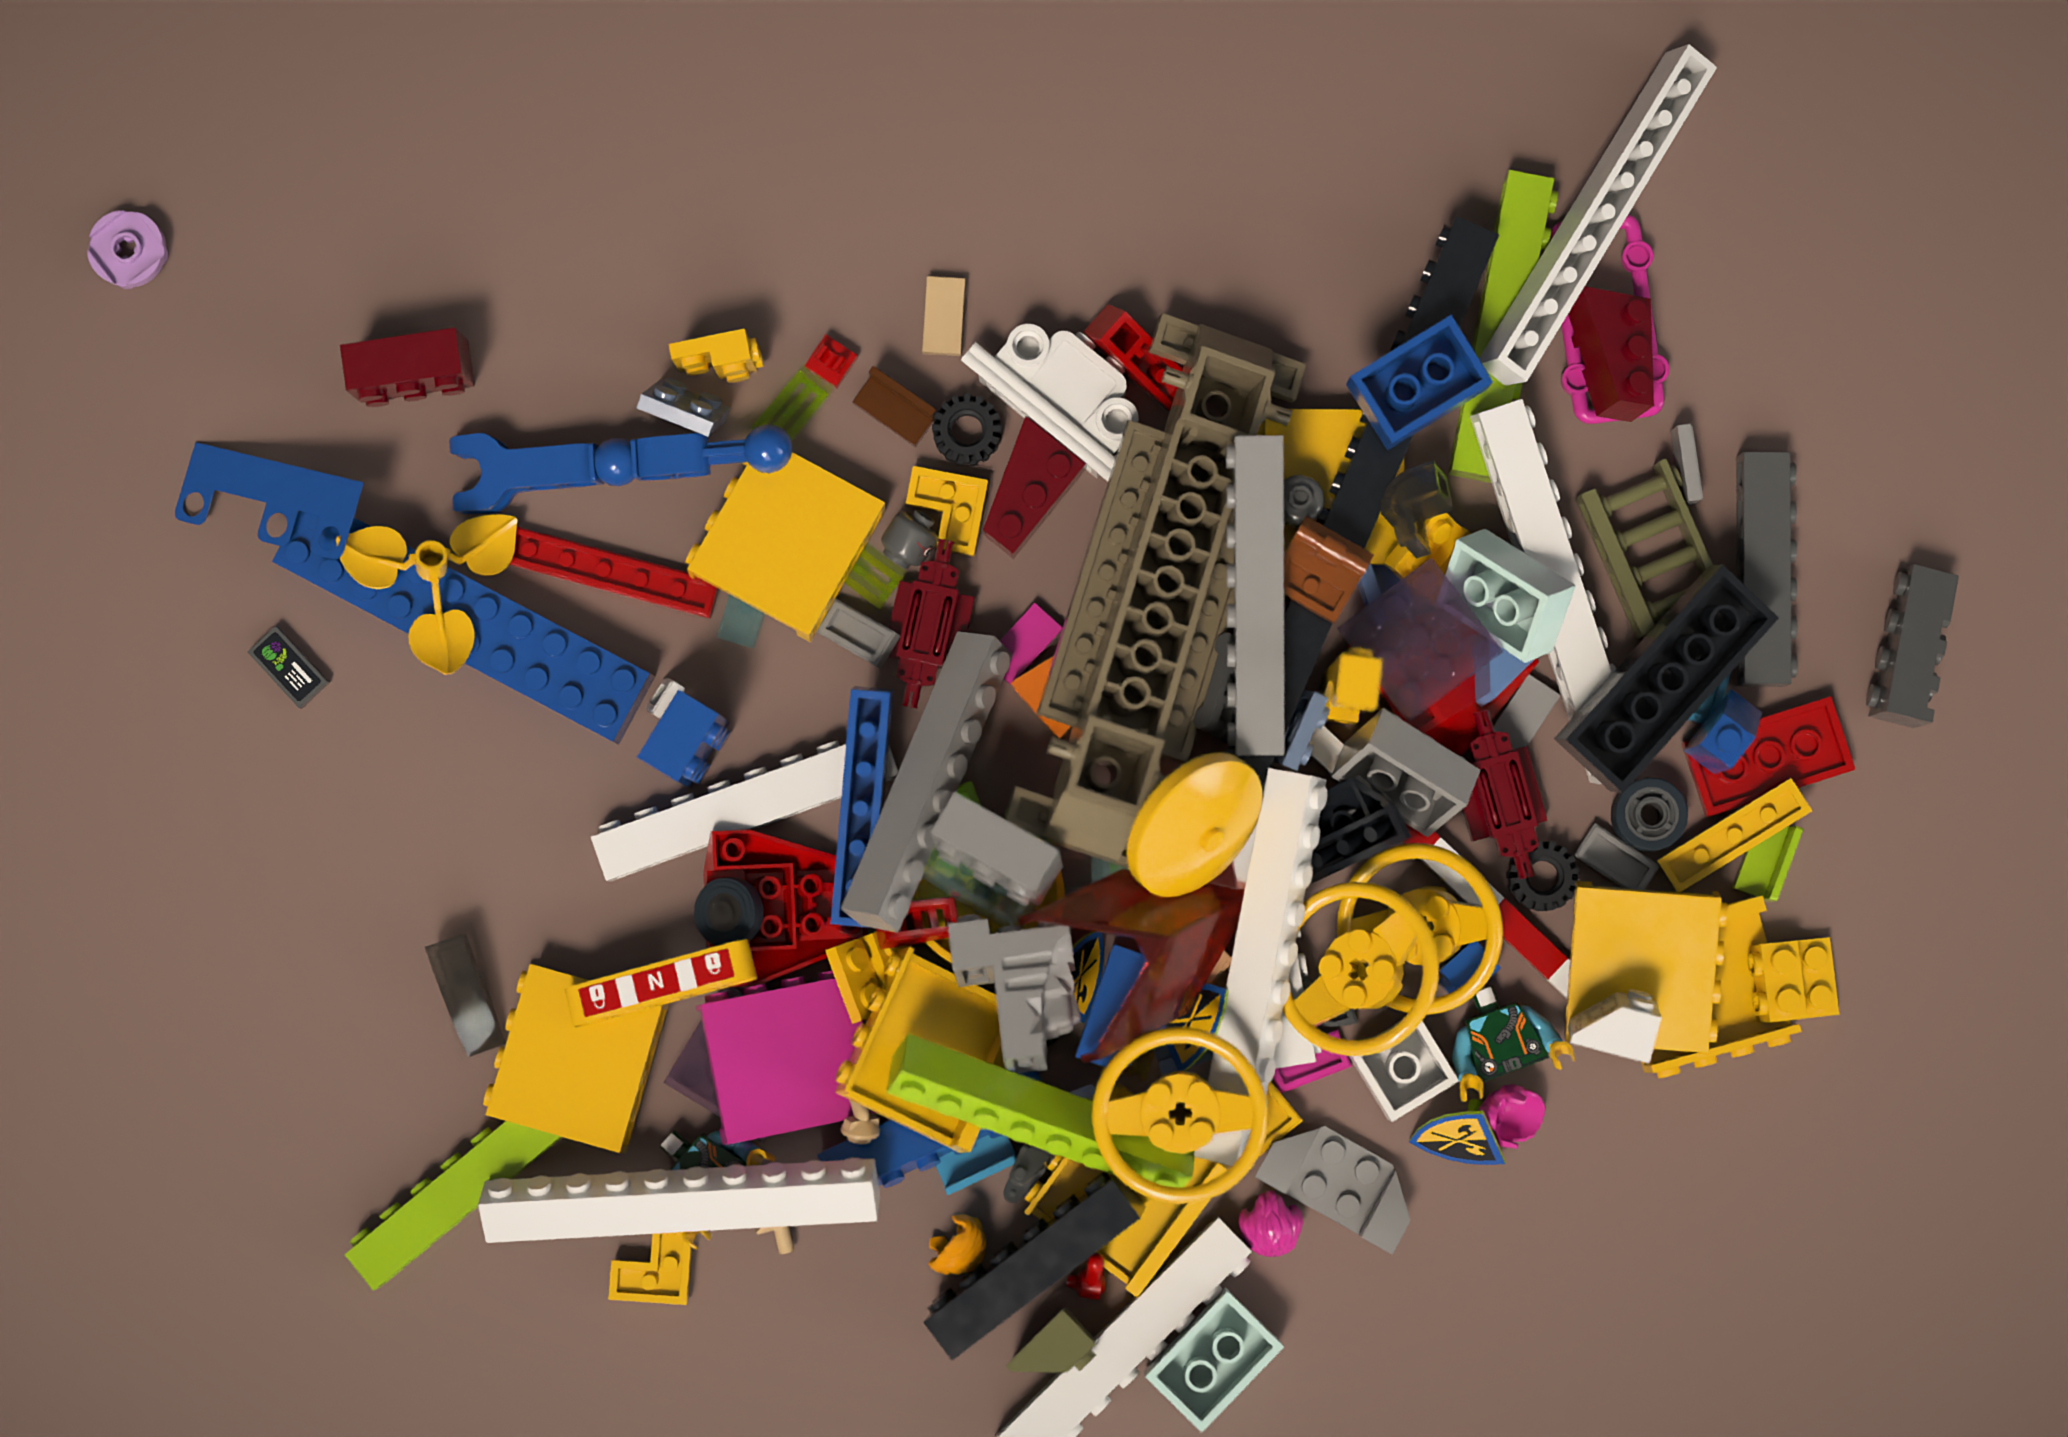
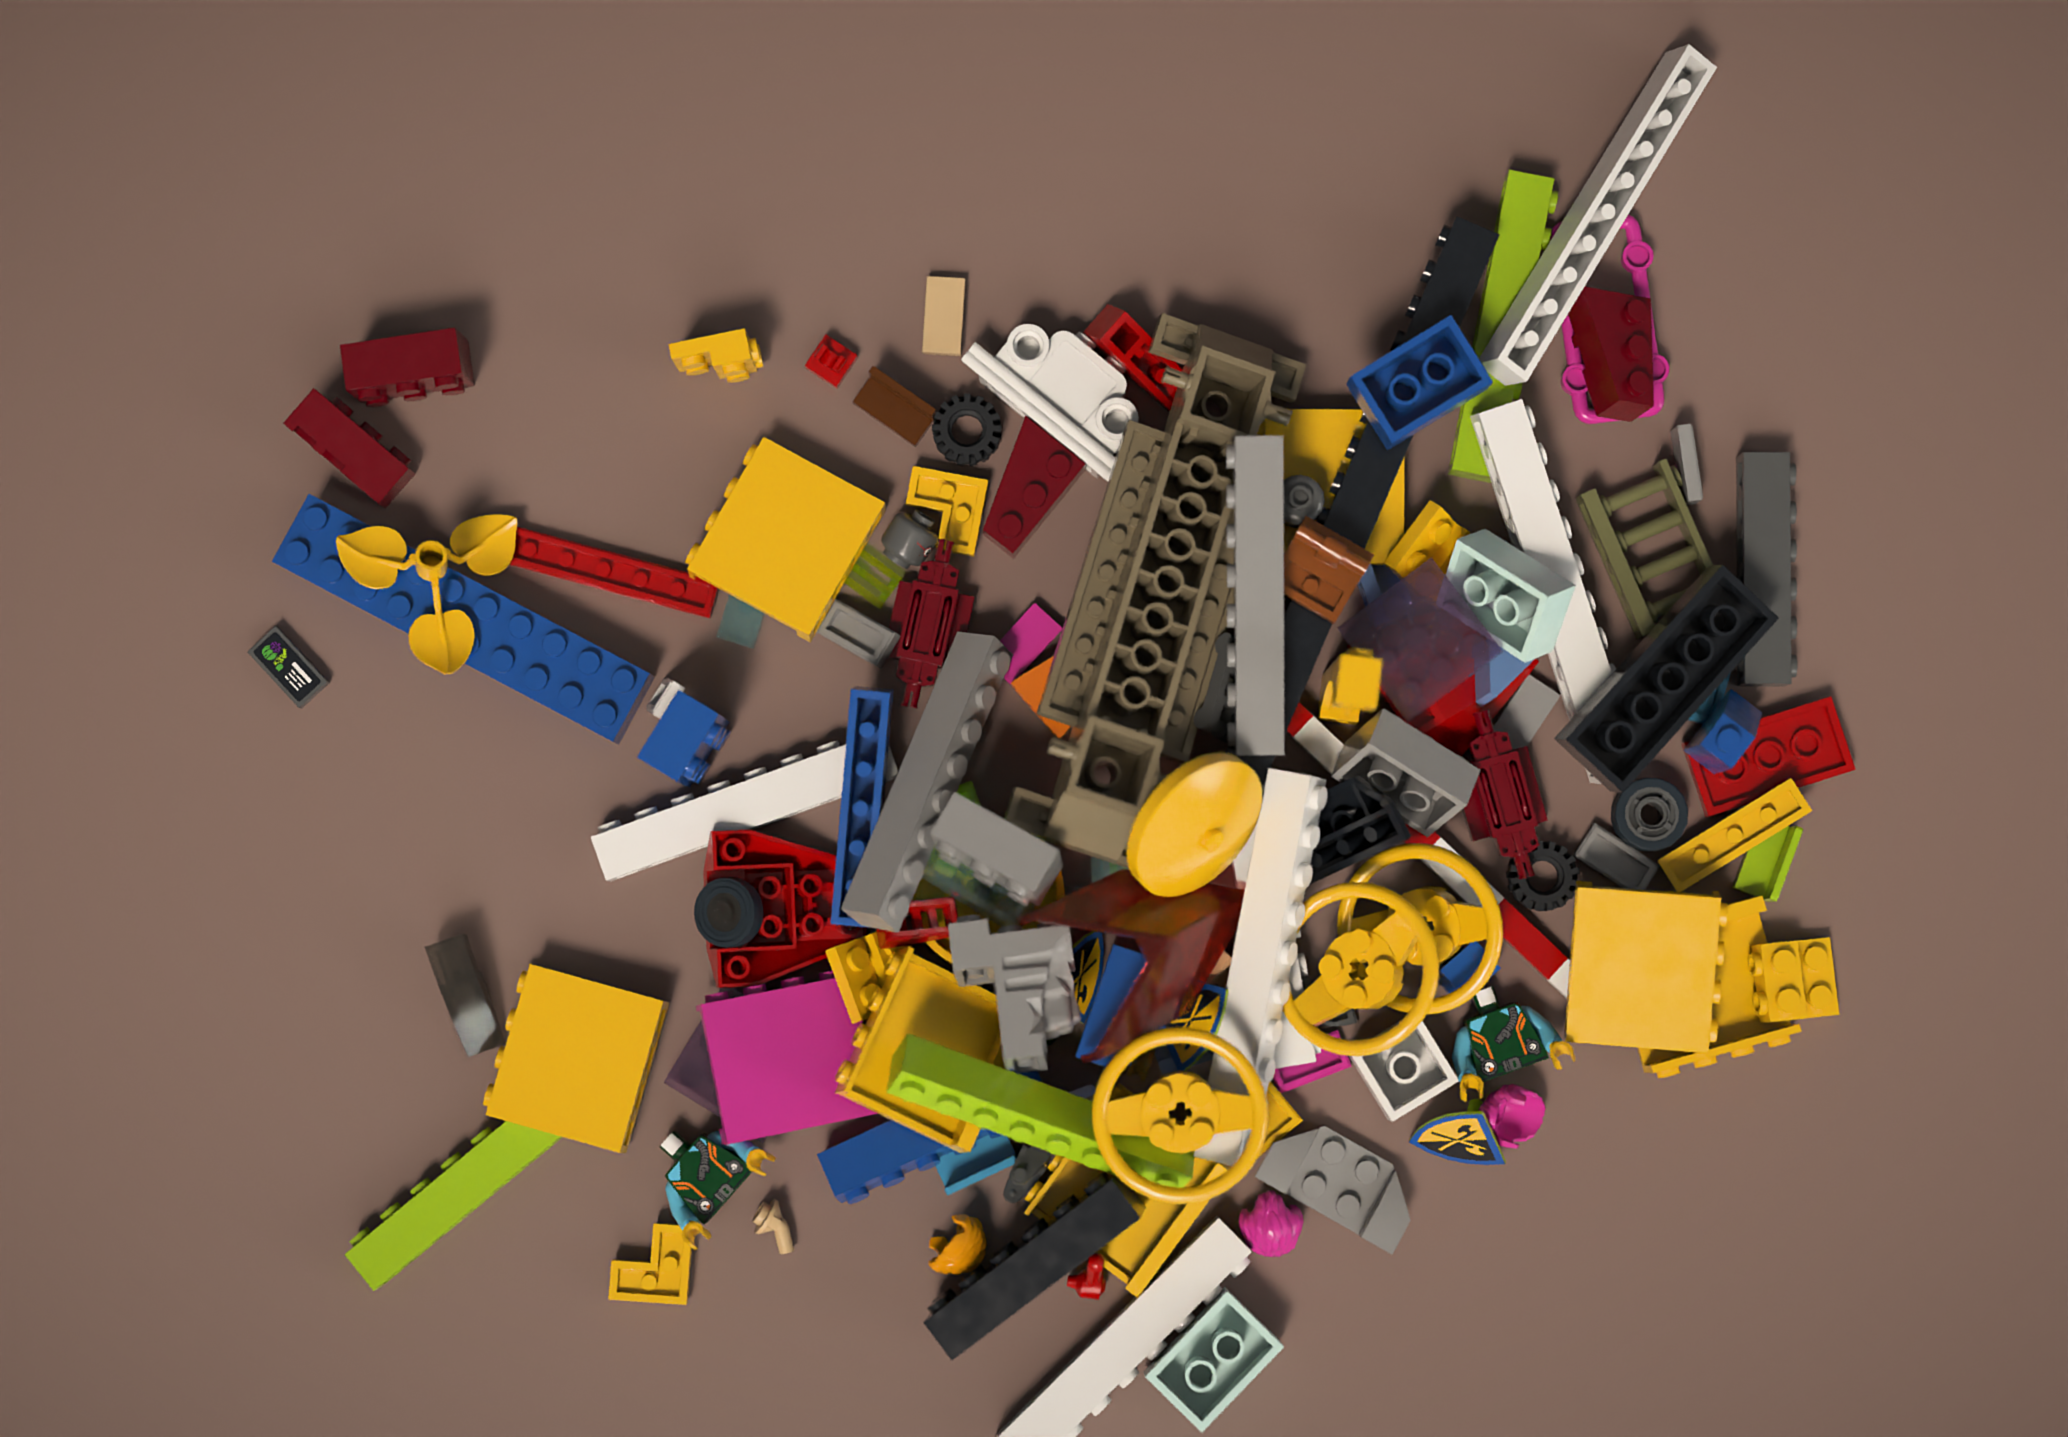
(105, 246): lavender plate -> none
(278, 484): blue piece -> none
(351, 447): none -> dark red wedge
(612, 462): blue piece -> none
(660, 983): beam -> none
(676, 404): sand blue plate -> none
(680, 1200): white brick -> none
(783, 396): clear neon green tile -> none
(862, 1126): tan plate -> none
(1056, 1347): olive slope -> none
(1309, 714): sand blue plate -> none
(1412, 499): clear smoke brick -> none
(1619, 1025): white slope -> none
(1913, 647): dark grey wedge -> none

